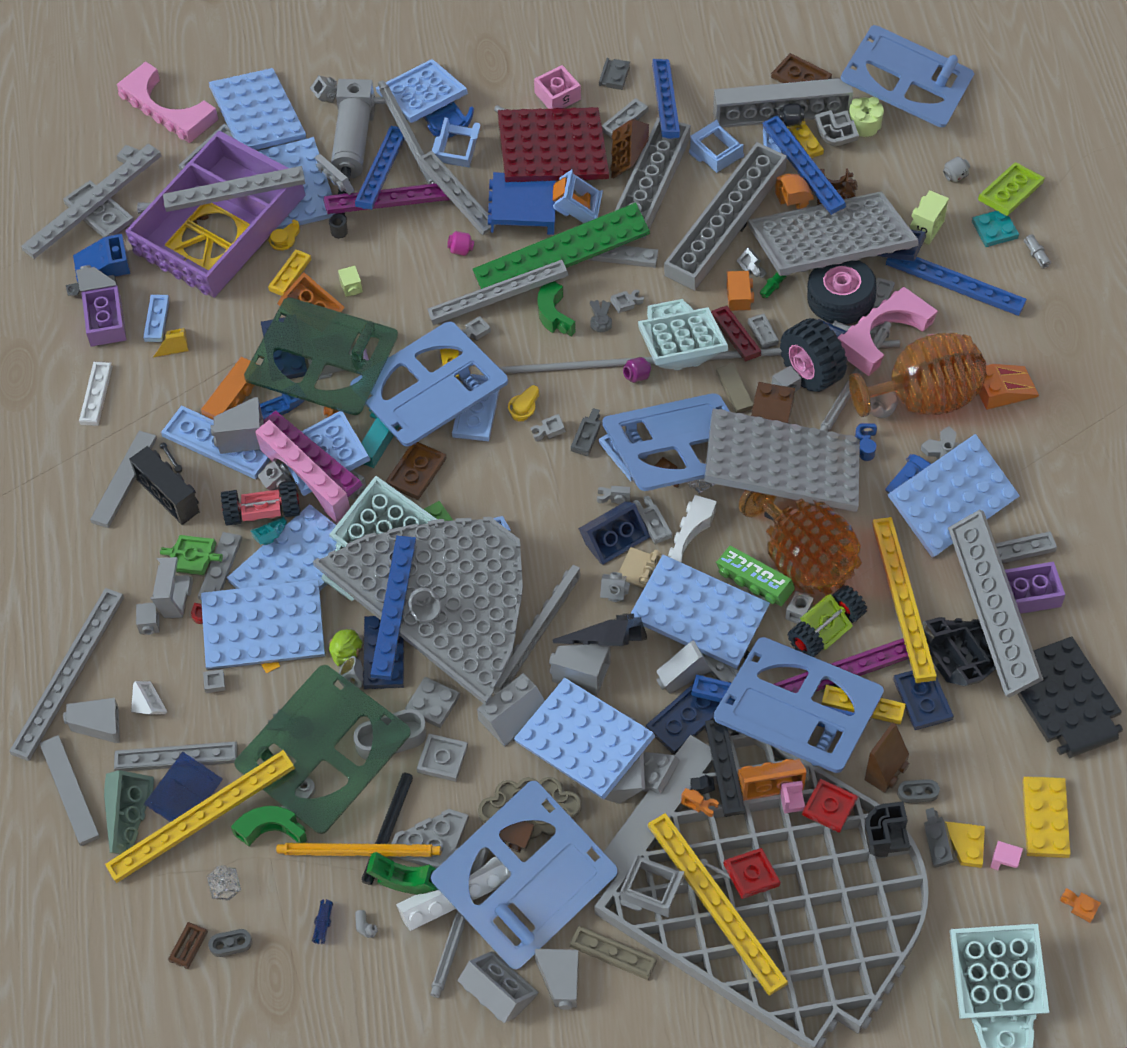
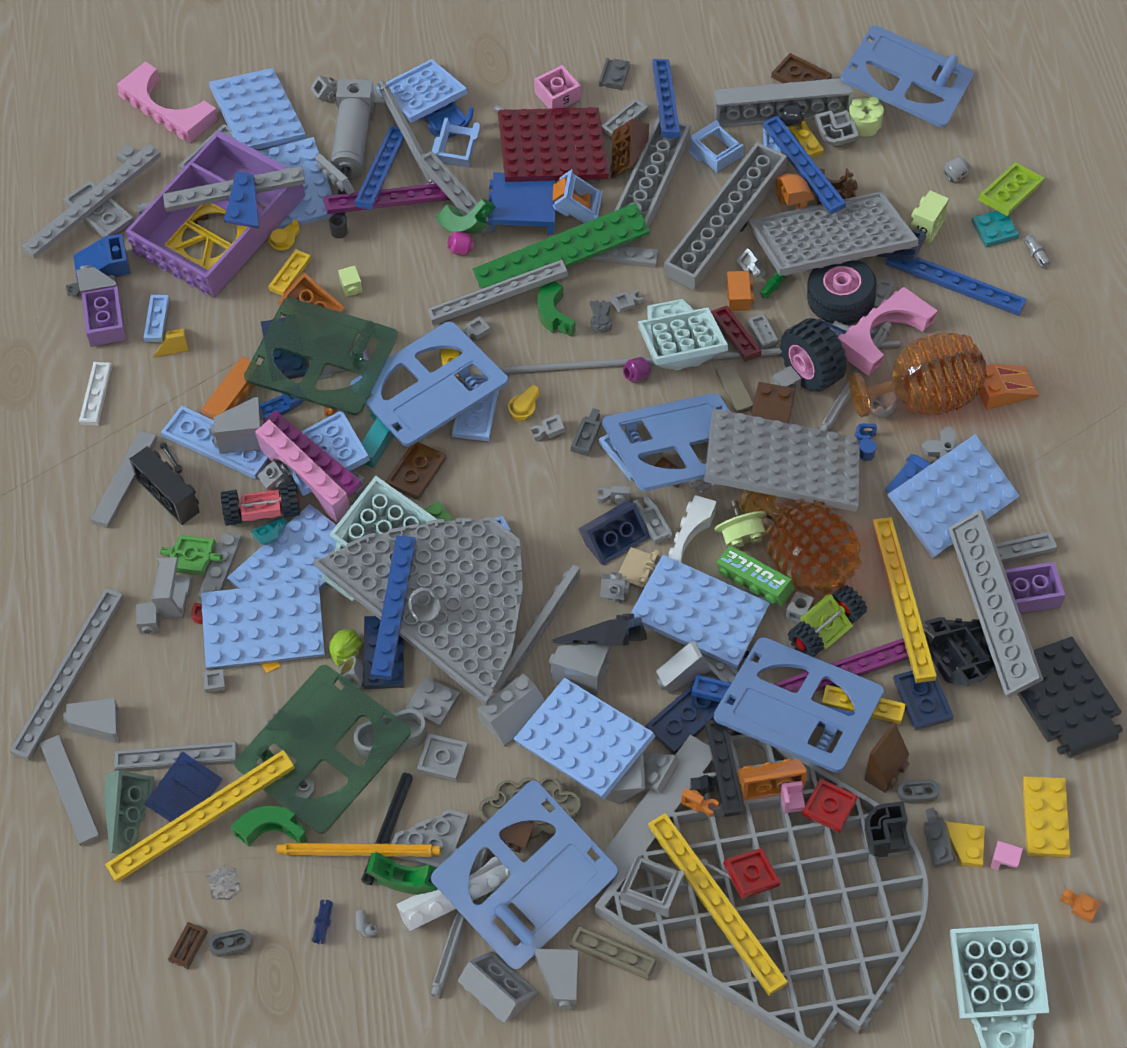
(146, 699): white slope -> none
(242, 202): none -> blue wing
(472, 223): none -> green arch
(742, 528): none -> yellowish green piece

